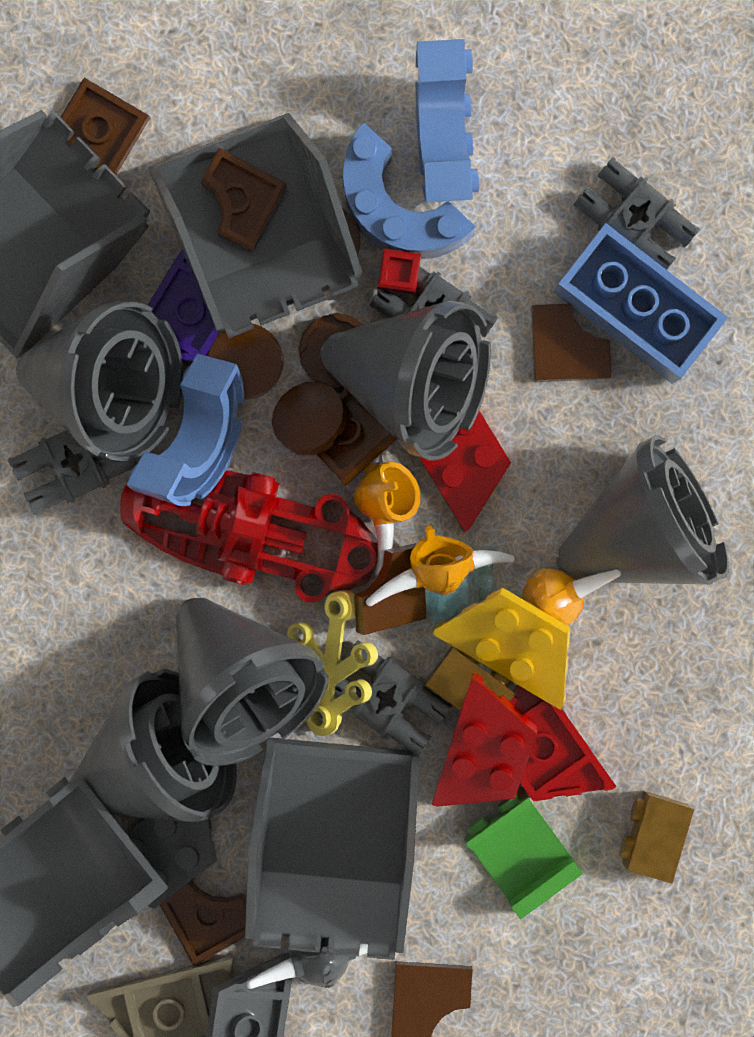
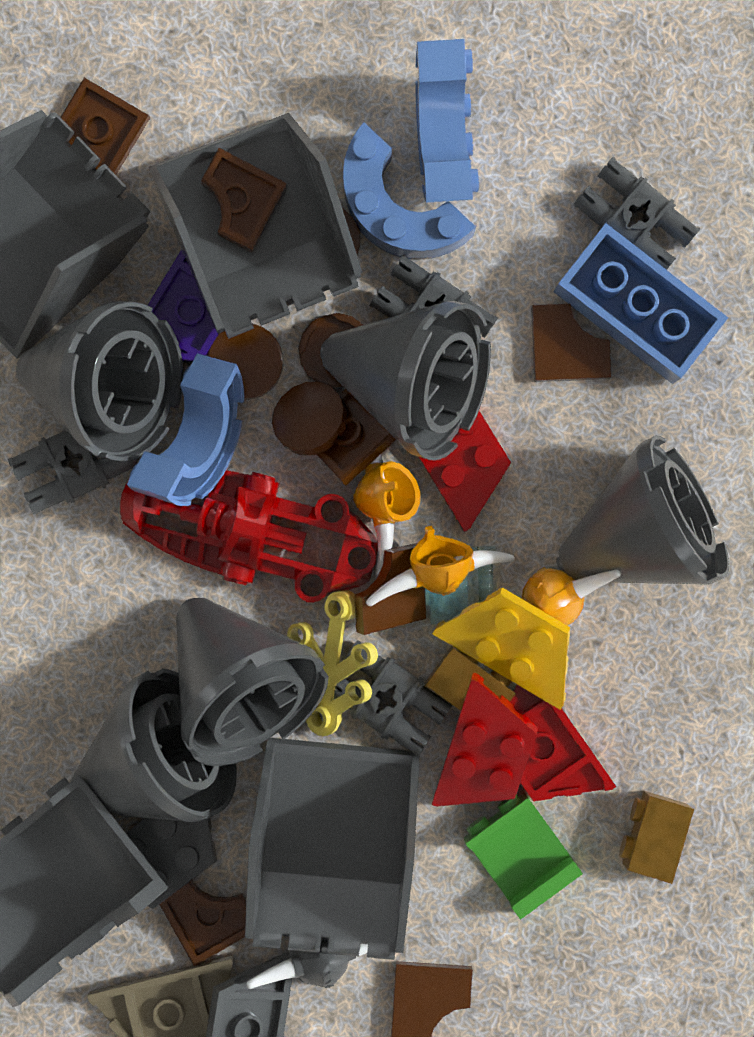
(399, 271): red tile -> none

